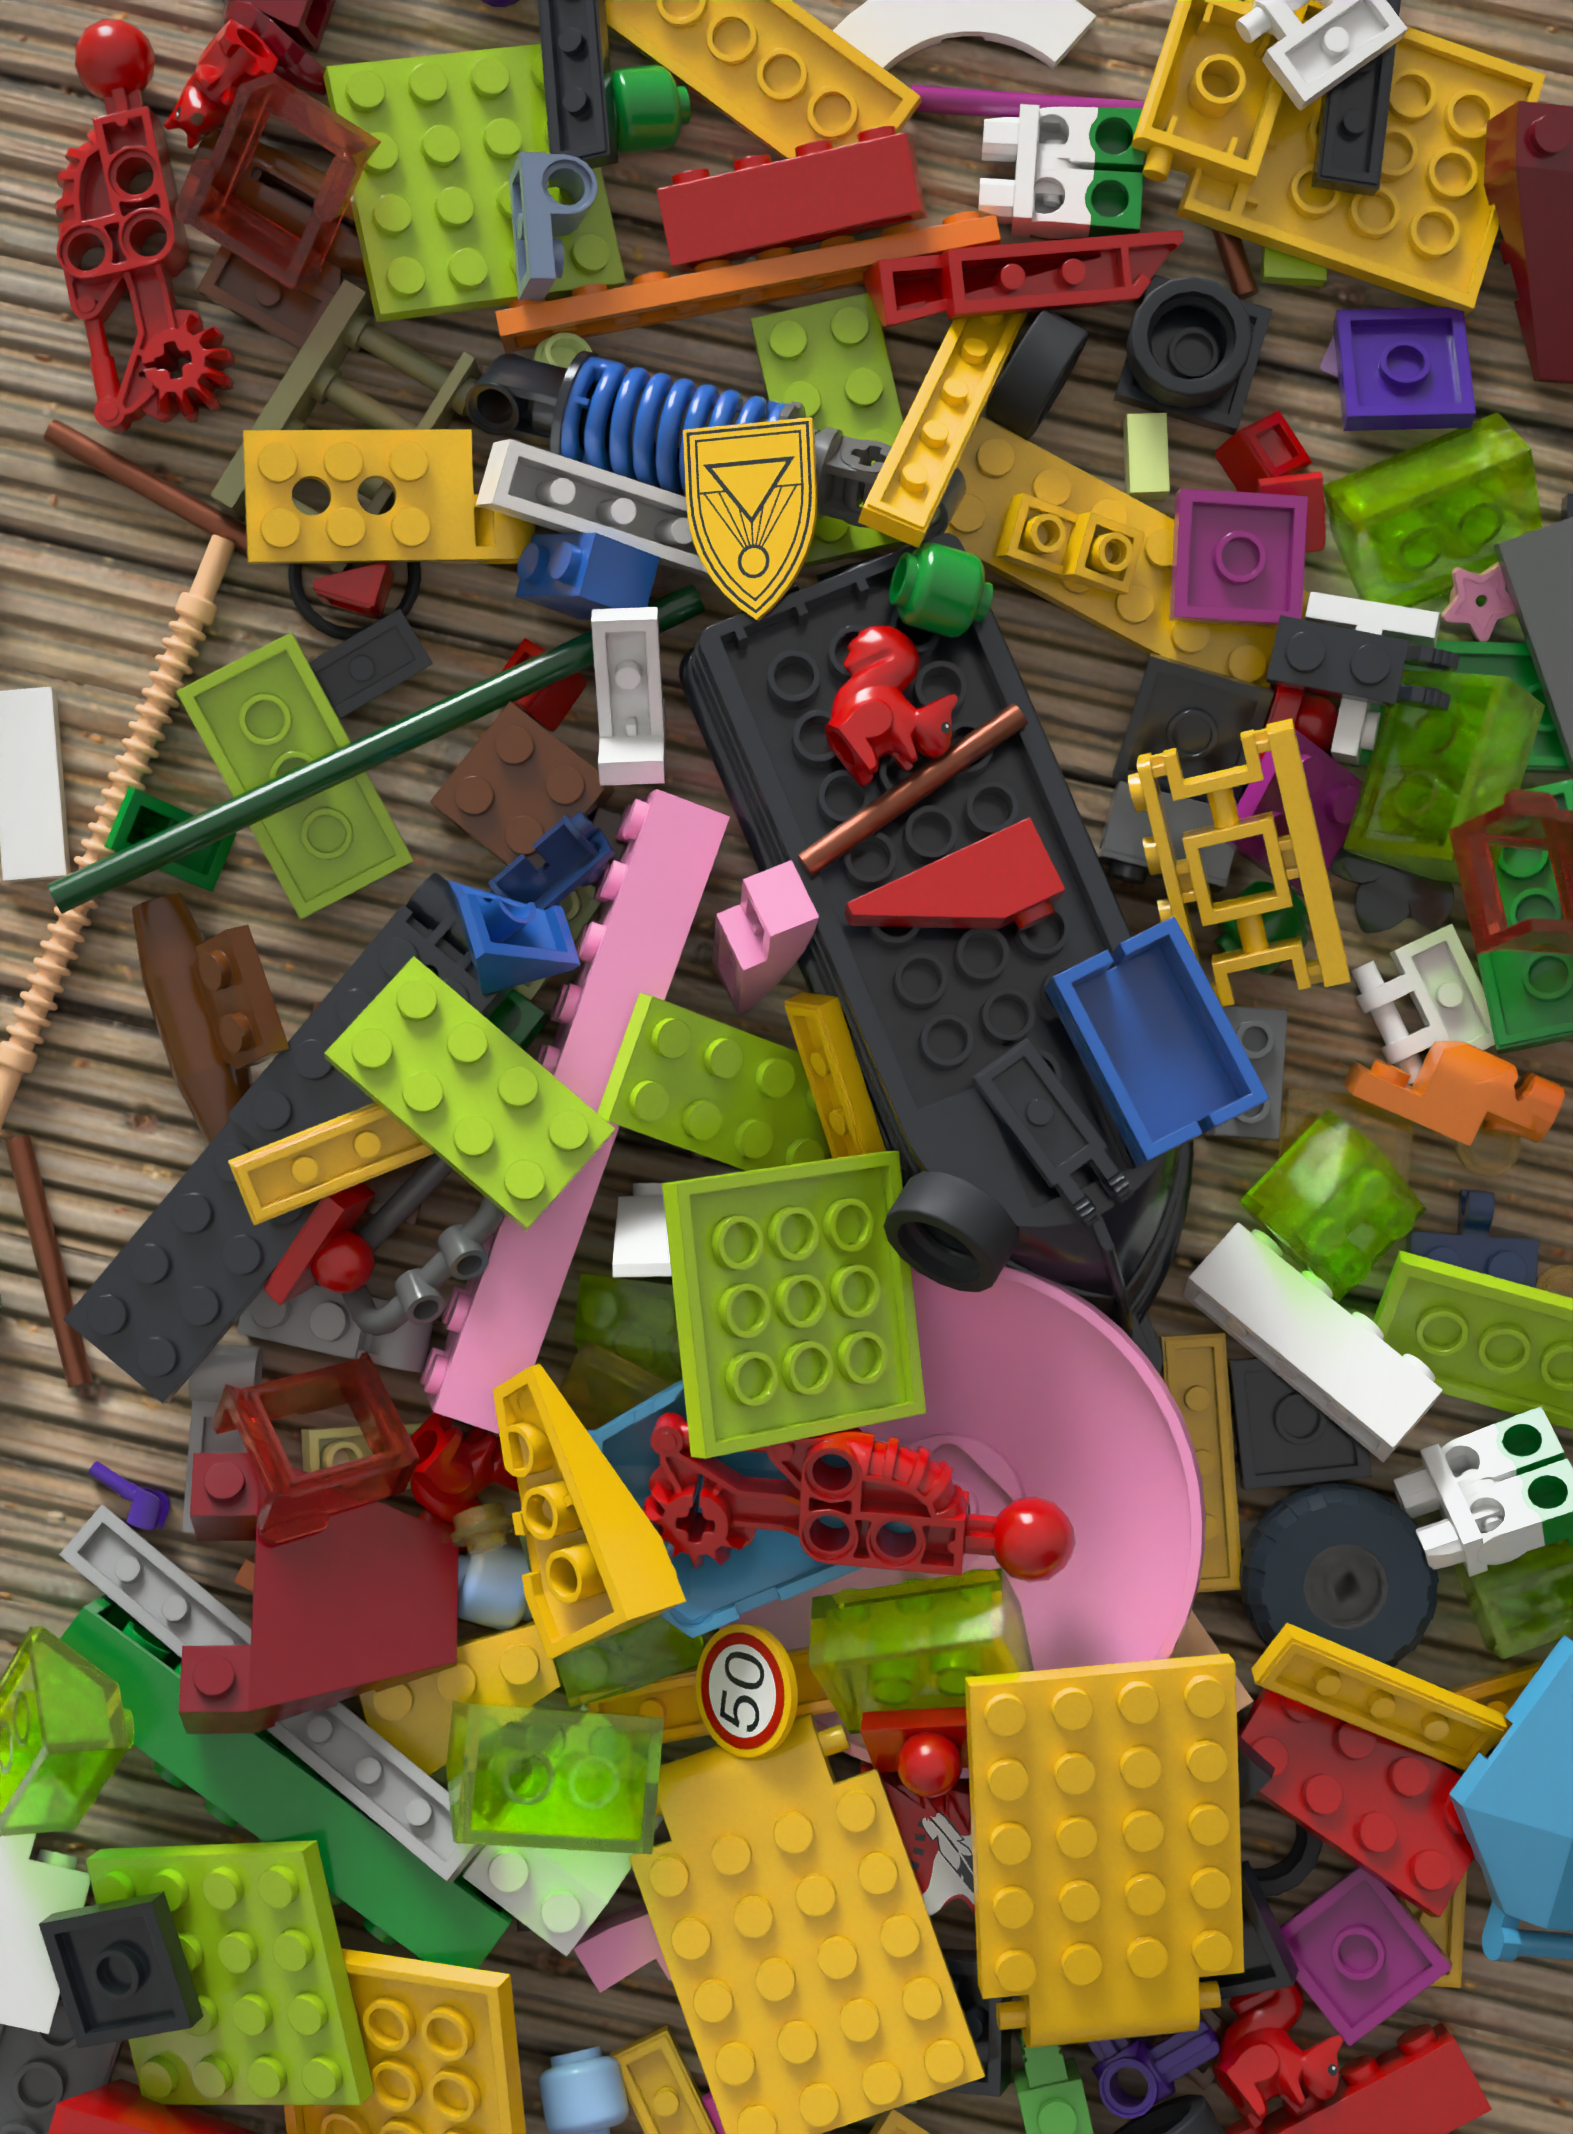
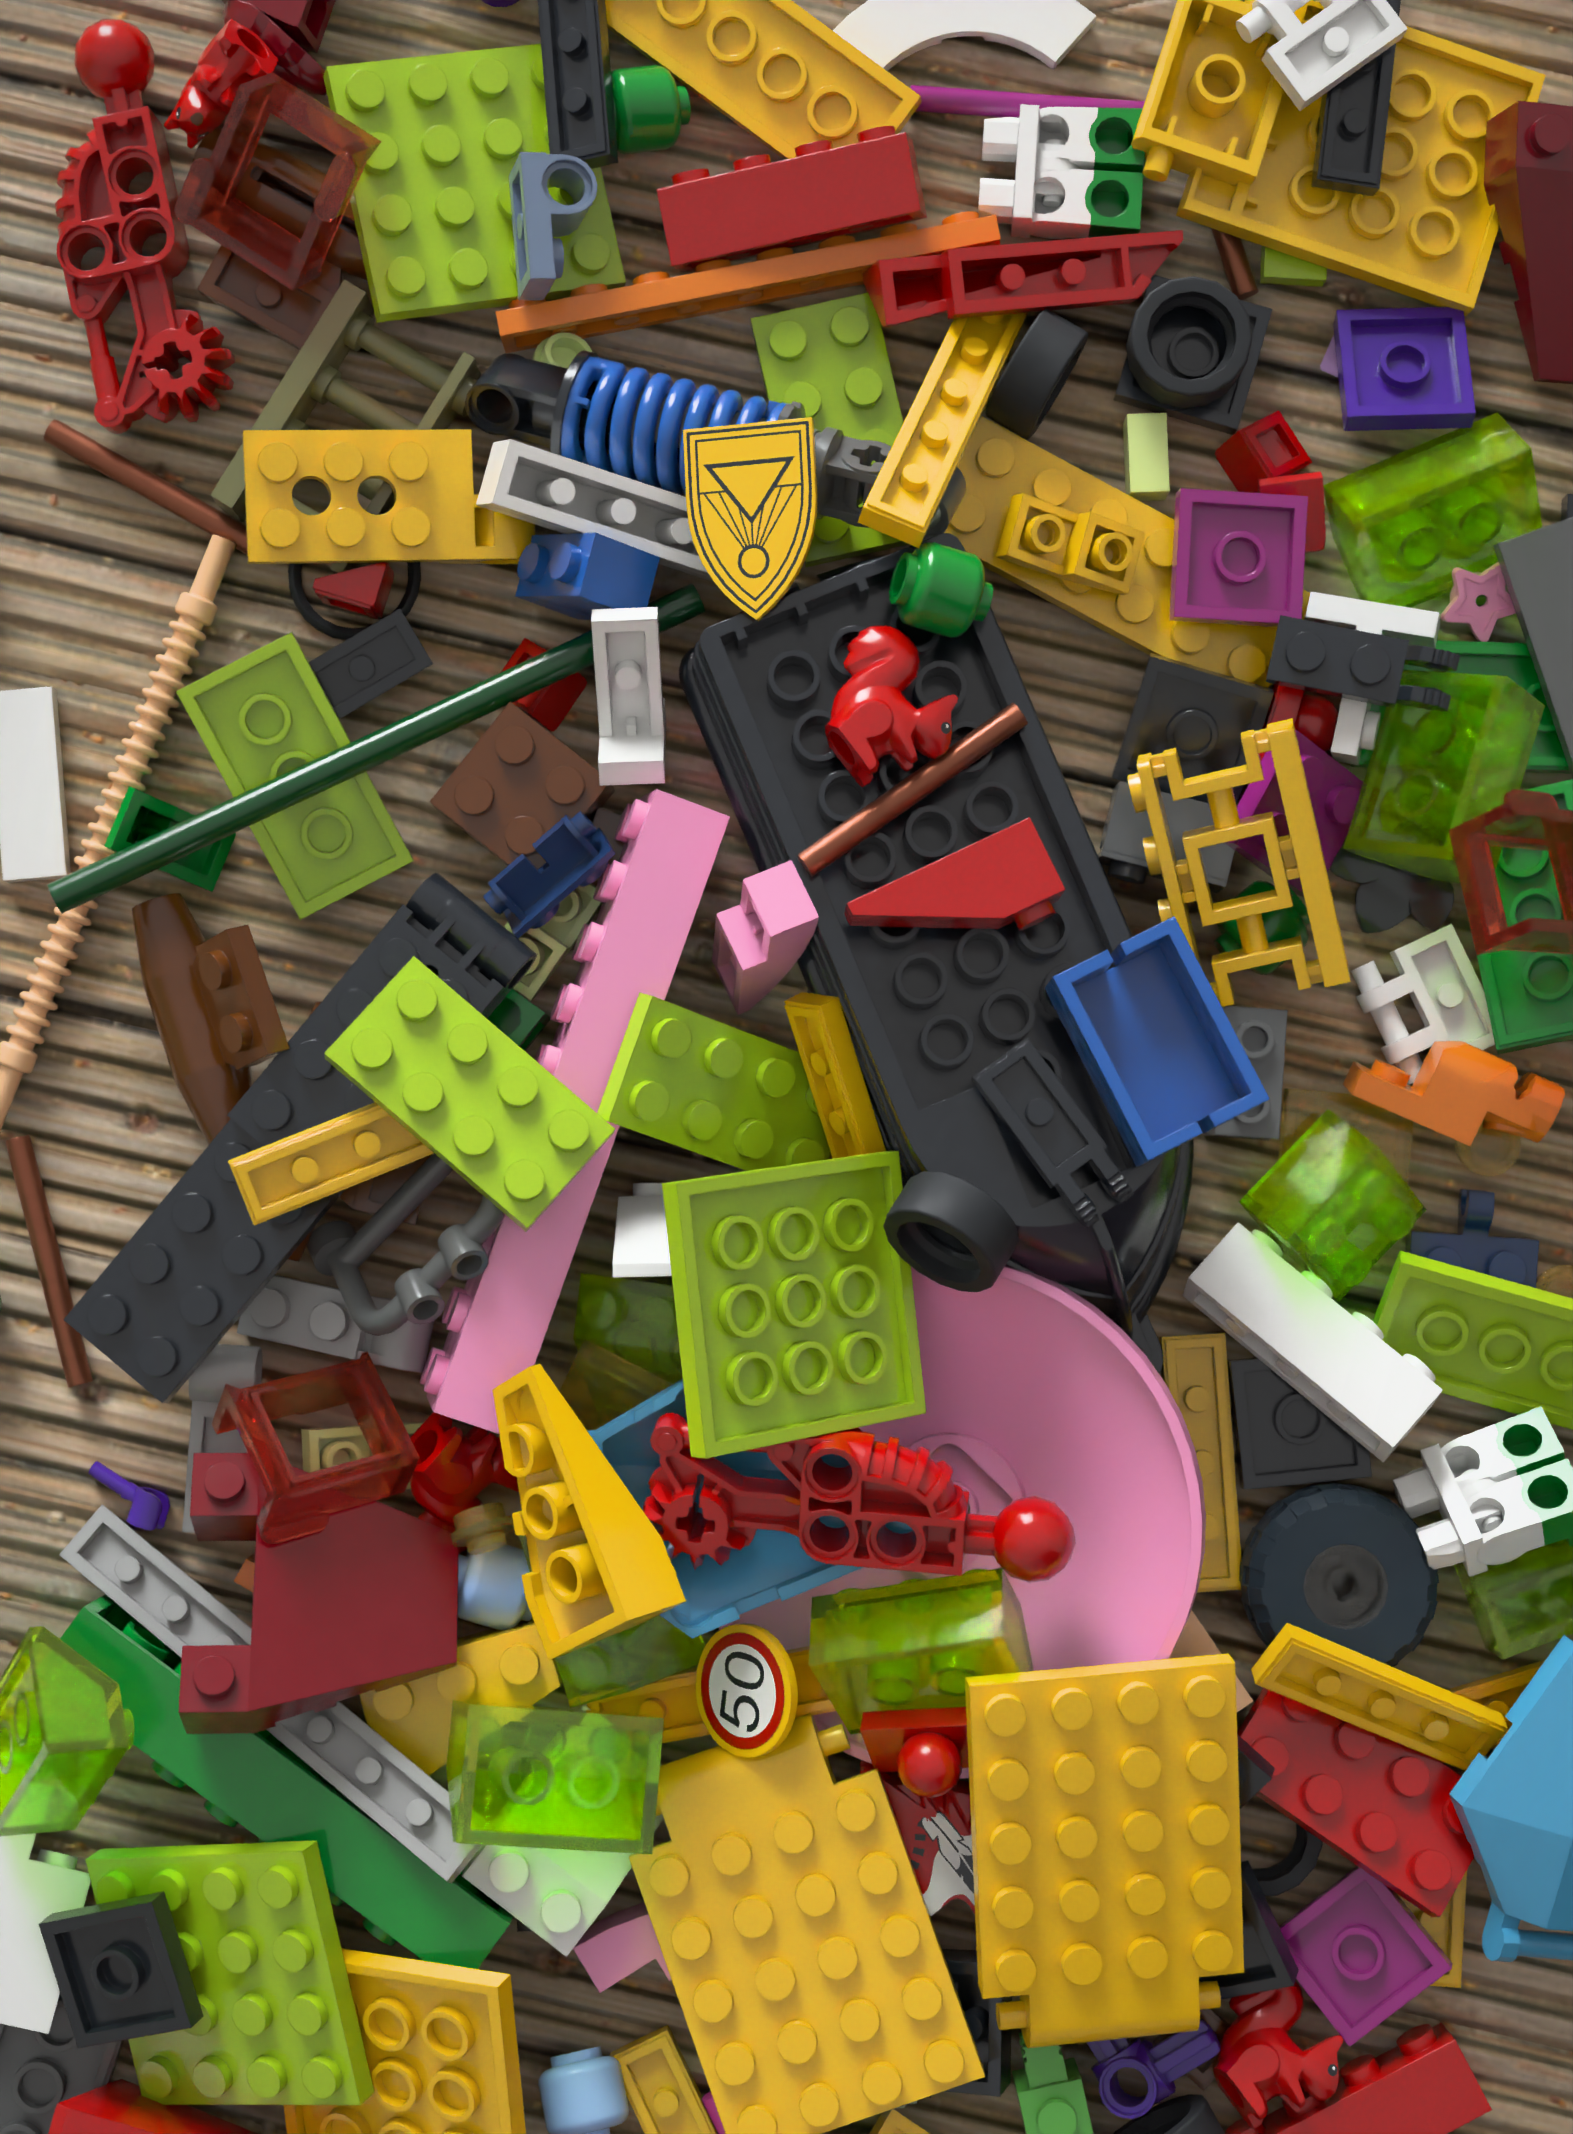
(327, 1249): red tile -> none
(512, 939): blue slope -> none

